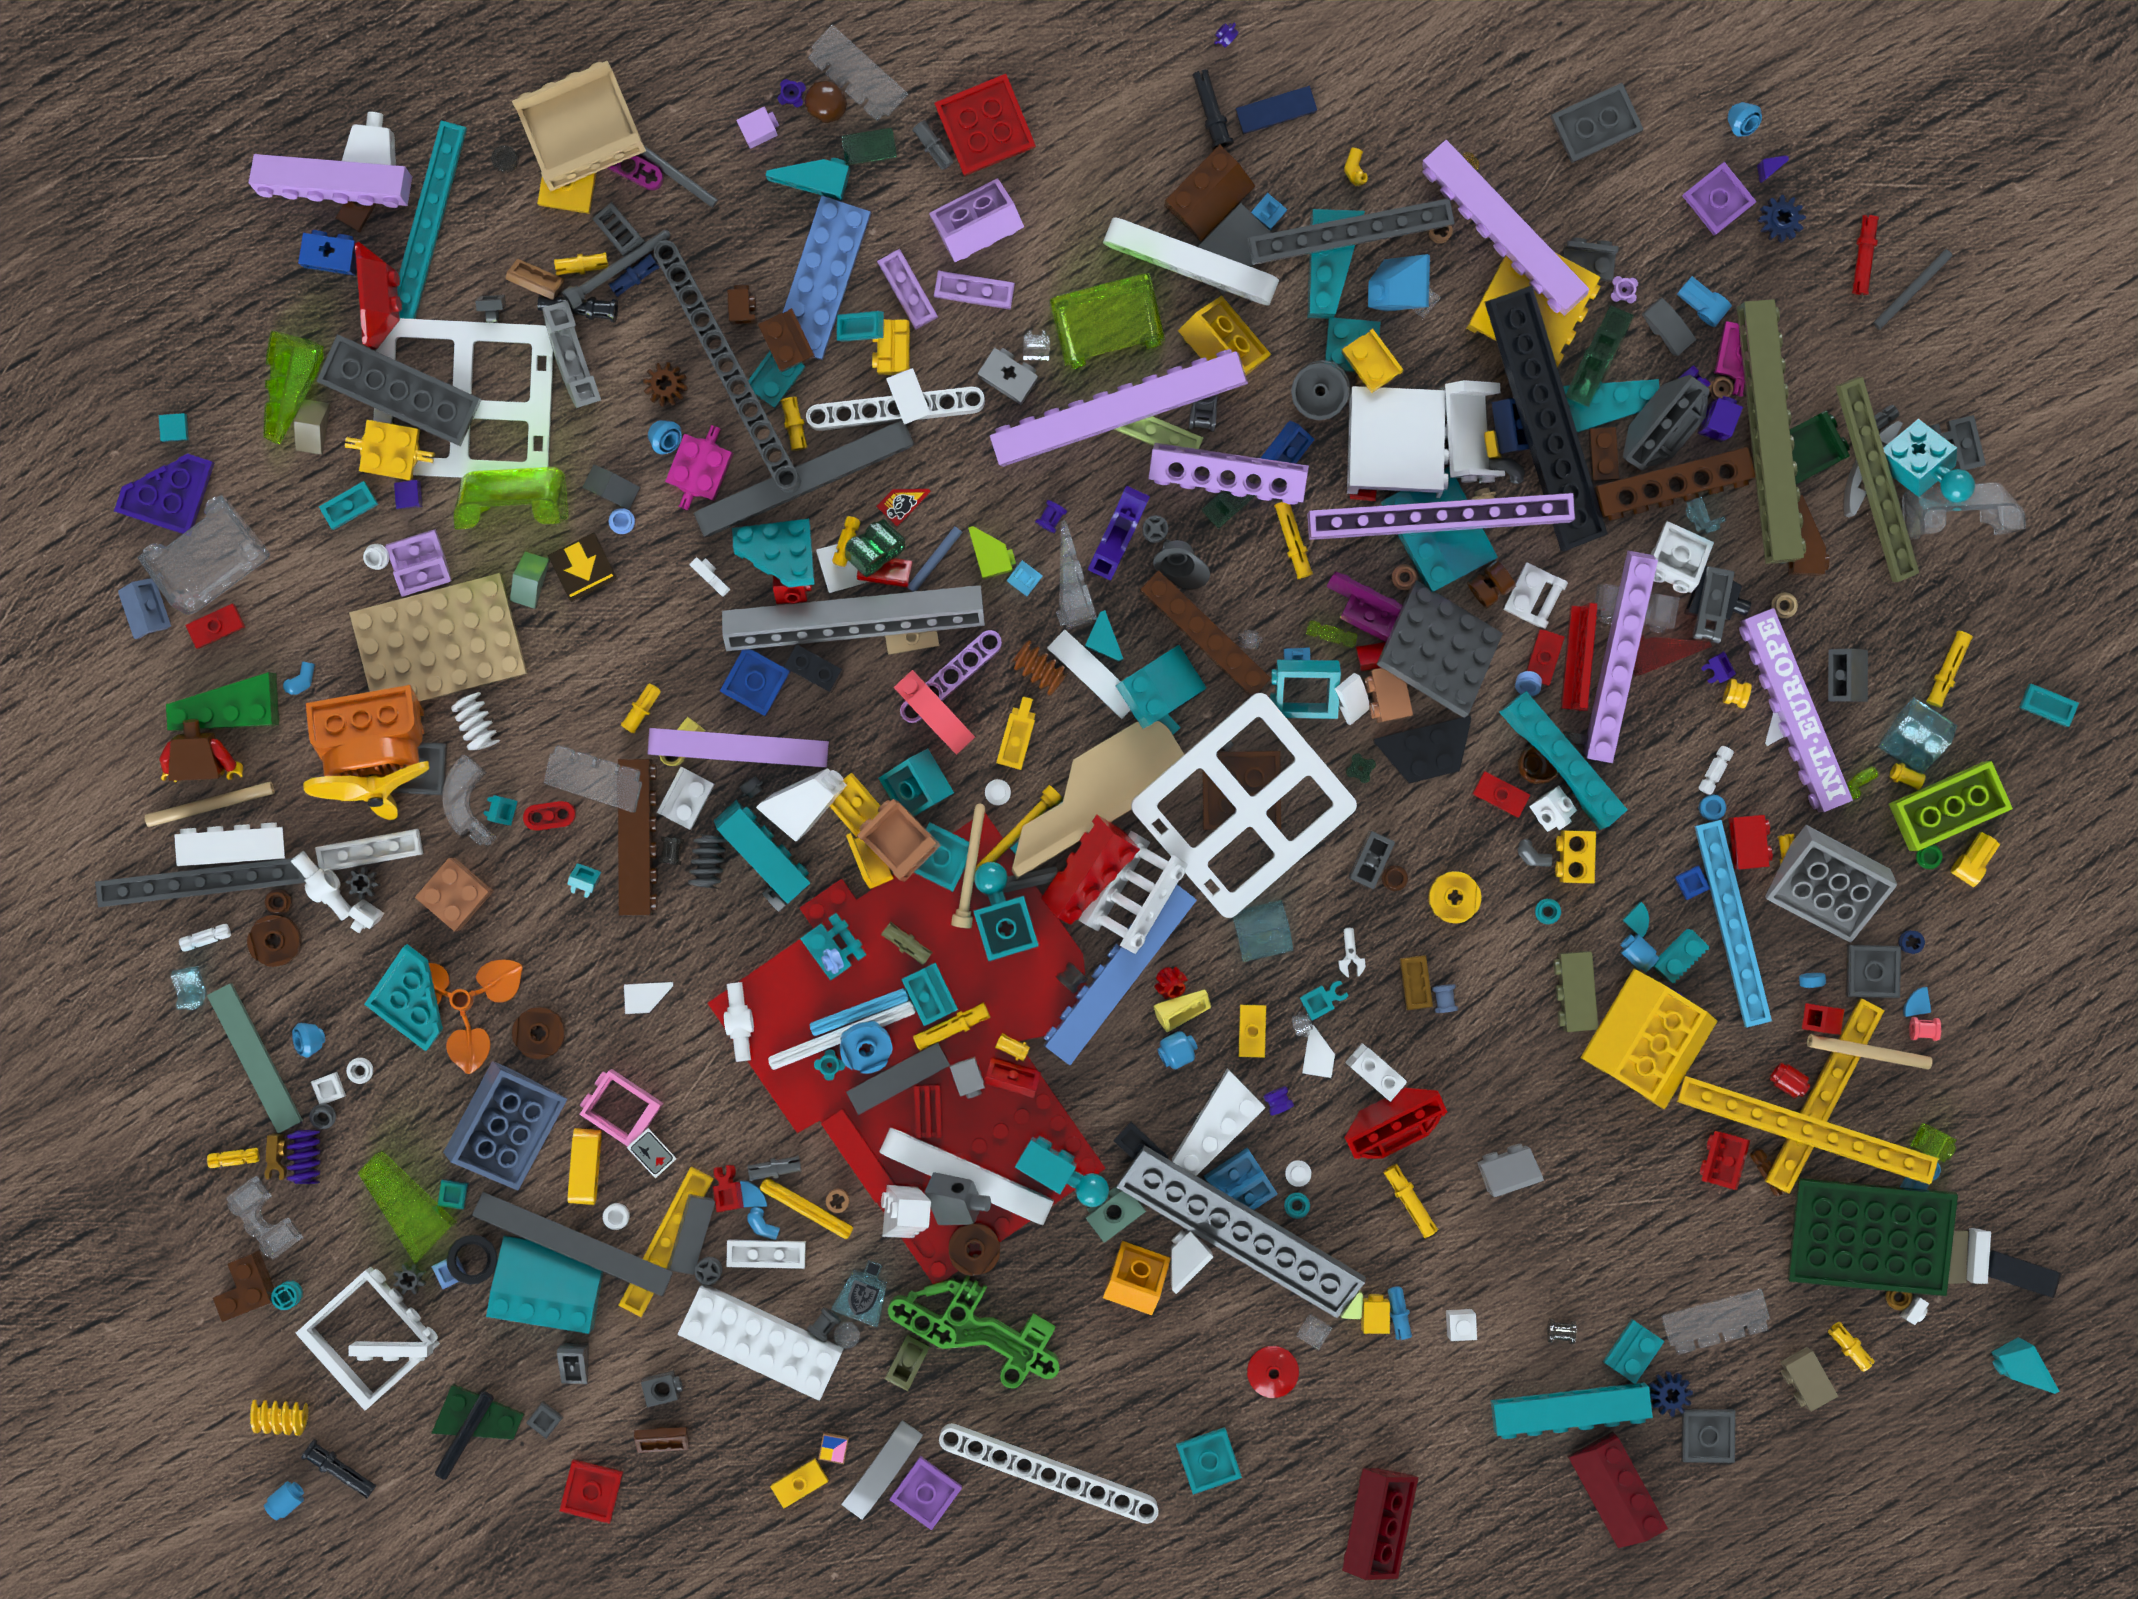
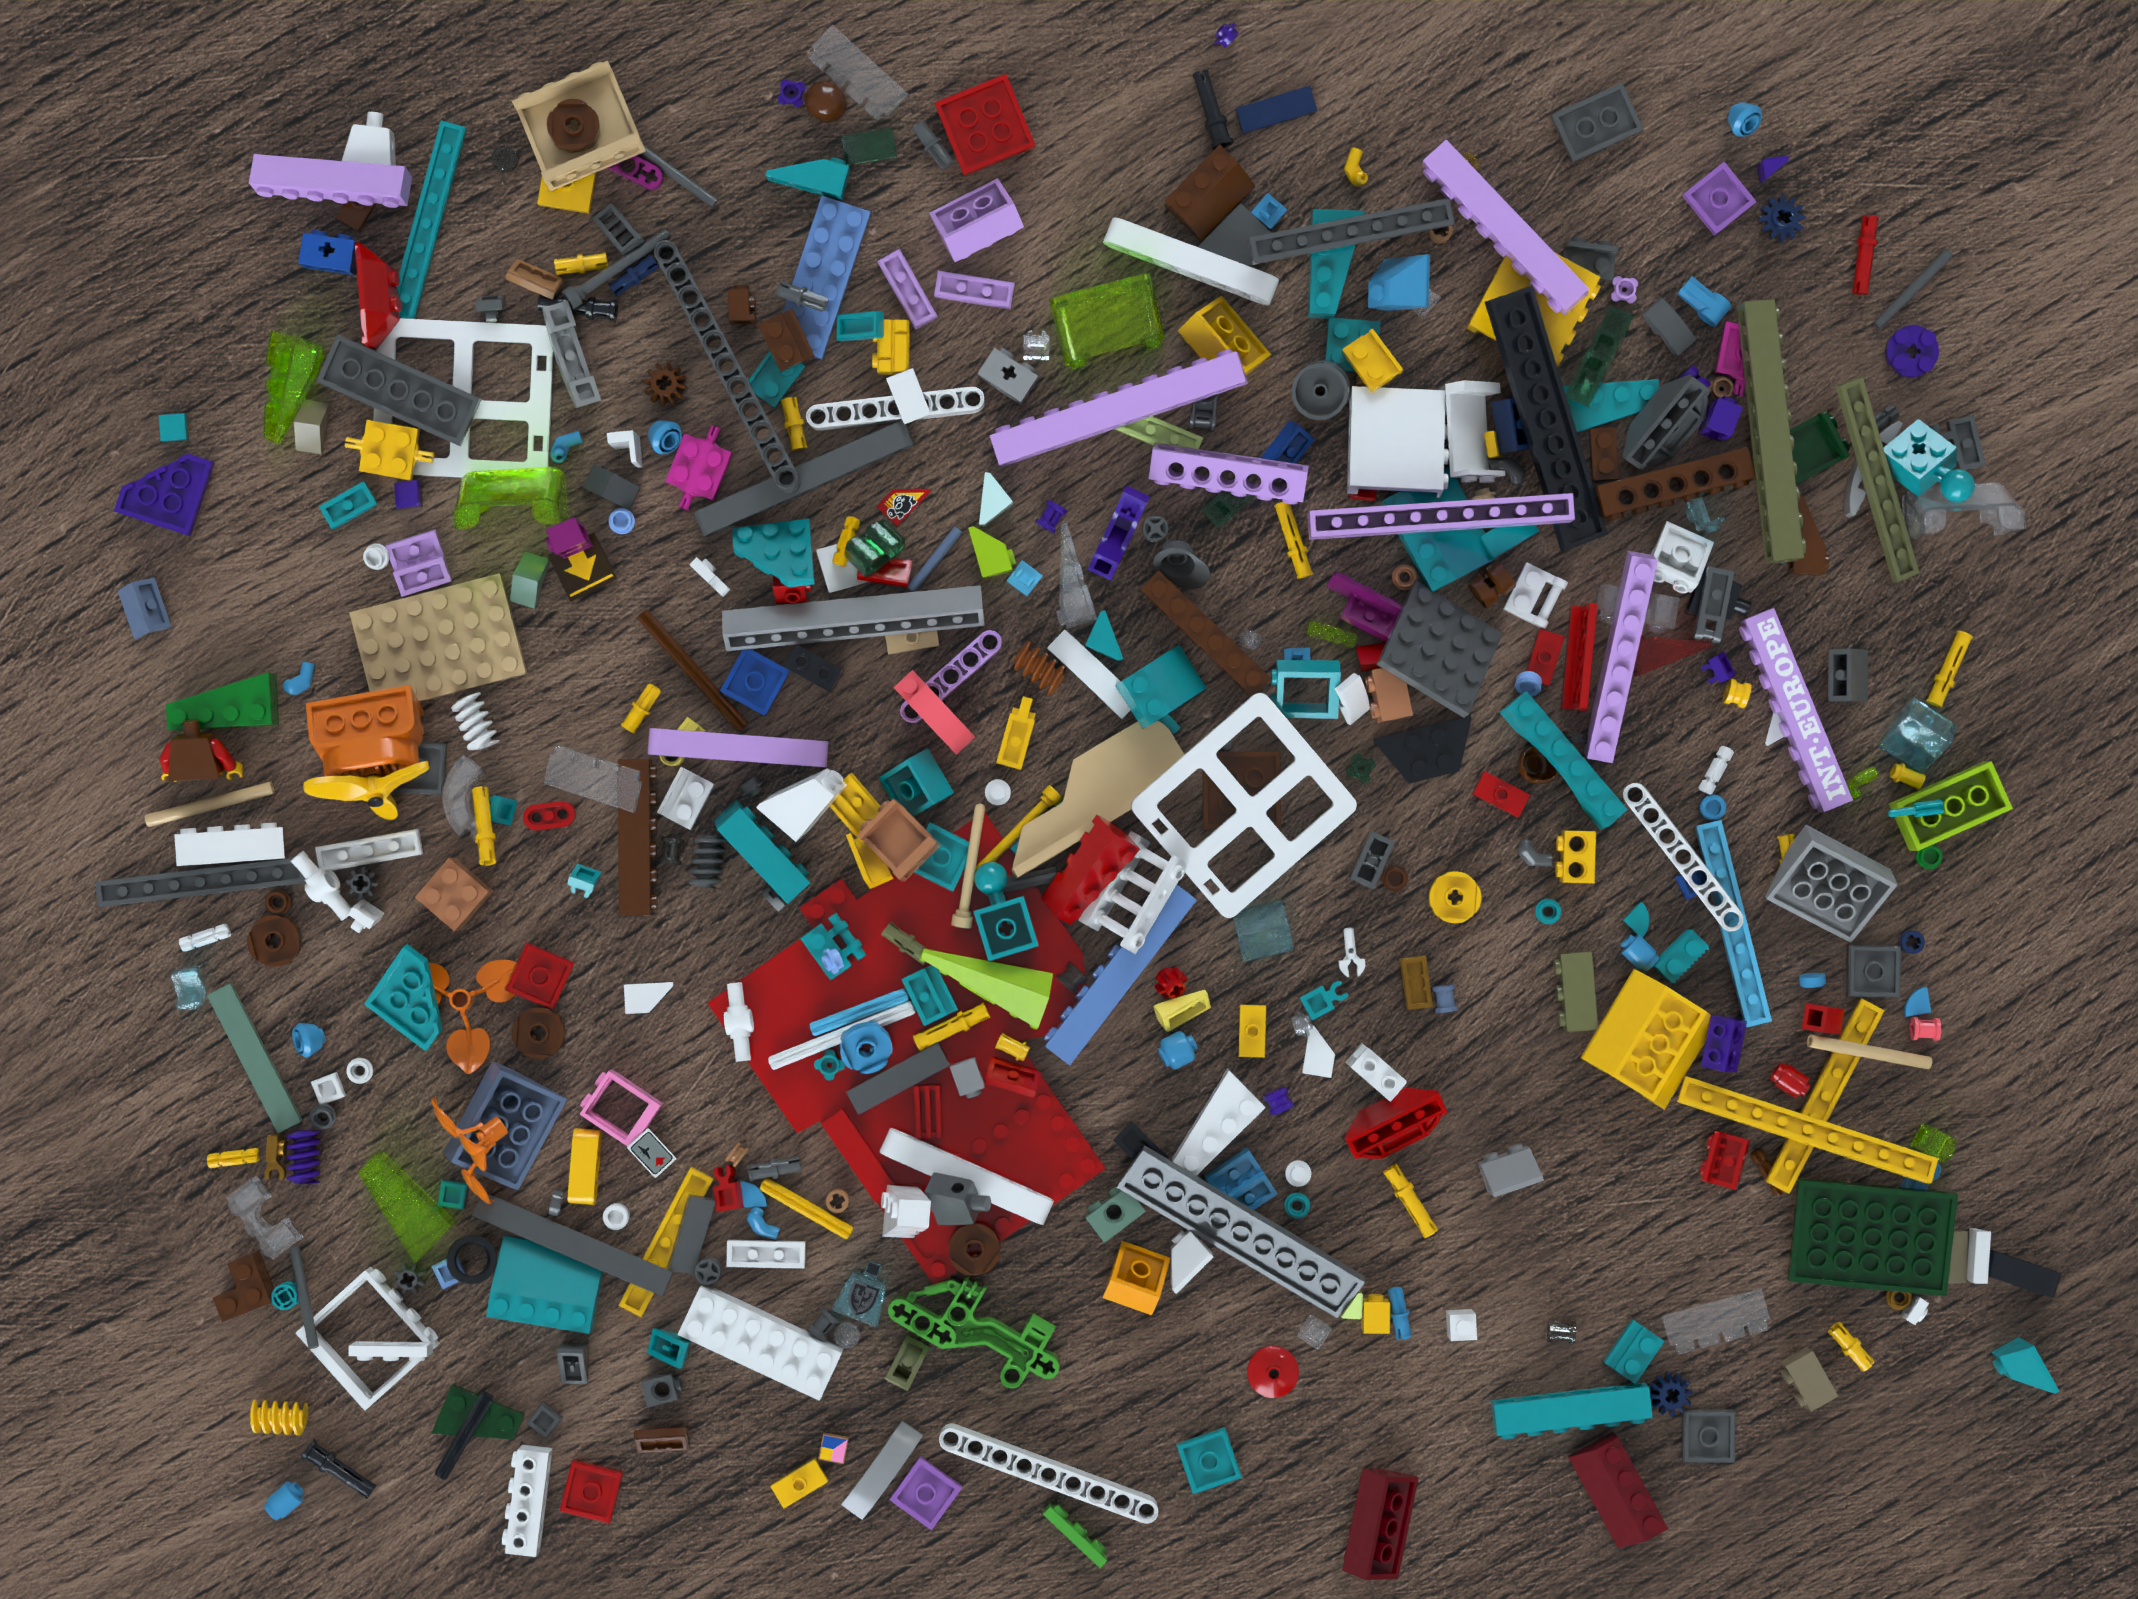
(205, 558): clear windscreen -> none
(215, 626): red plate -> none
(303, 1296): none -> dark grey bar
(485, 836): none -> yellow pin
(487, 1136): none -> orange plant
(528, 1500): none -> white brick
(539, 976): none -> red plate
(556, 1201): none -> dark grey tile
(562, 445): none -> dark azure arm
(568, 538): none -> magenta brick
(576, 140): none -> reddish brown plate
(625, 440): none -> white panel
(669, 1347): none -> teal slope
(692, 671): none -> reddish brown axle
(736, 1154): none -> medium nougat bush
(758, 127): lavender brick -> none
(802, 296): none -> dark grey axle
(994, 500): none -> light aqua slope
(1013, 988): none -> lime wedge
(1058, 1169): teal brick -> none
(1076, 1533): none -> bright green plate
(1504, 538): none -> teal slope
(1553, 809): white brick -> none
(1689, 868): none -> white beam
(1724, 1043): none -> dark purple brick
(1749, 842): red brick -> none
(1791, 601): tan plate -> none
(1900, 361): none -> dark purple plate
(1919, 809): none -> teal axle
(1972, 864): yellow piece -> none
(2049, 705): teal tile -> none

